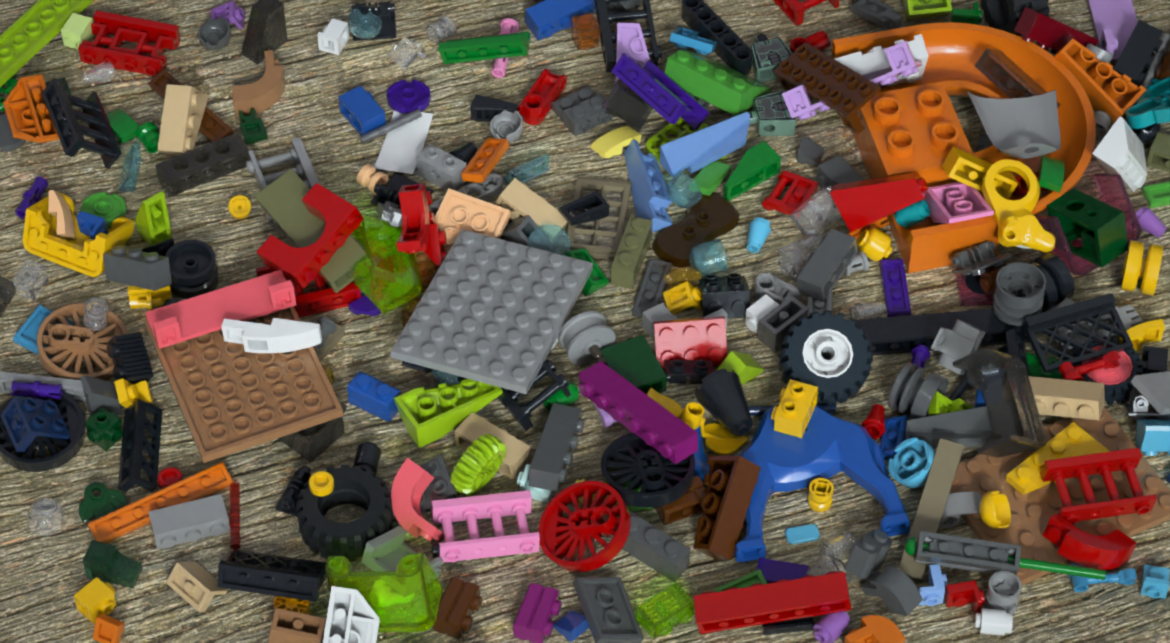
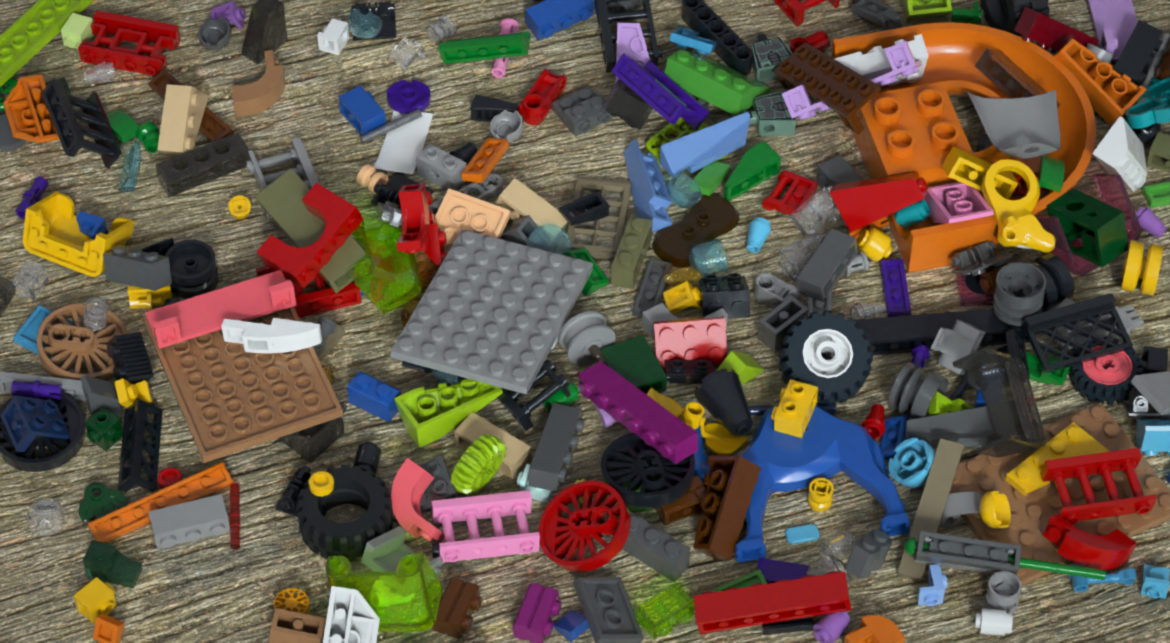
(59, 208): light nougat slope -> none
(105, 206): bright green tile -> none
(153, 220): lime slope -> none
(194, 584): tan panel -> none
(252, 128): dark green plate -> none
(272, 575): black fence -> none
(364, 306): dark purple tile -> none
(529, 170): clear light blue slope -> none
(585, 31): clear orange brick -> none
(614, 141): light yellow slope -> none
(758, 311): white brick -> none
(809, 152): dark grey slope -> none
(895, 589): dark grey brick -> none
(963, 593): red bracket -> none
(1068, 397): tan brick -> none
(1075, 373): red brick -> none
(1102, 123): light grey wheel -> none
(1145, 332): yellow slope -> none

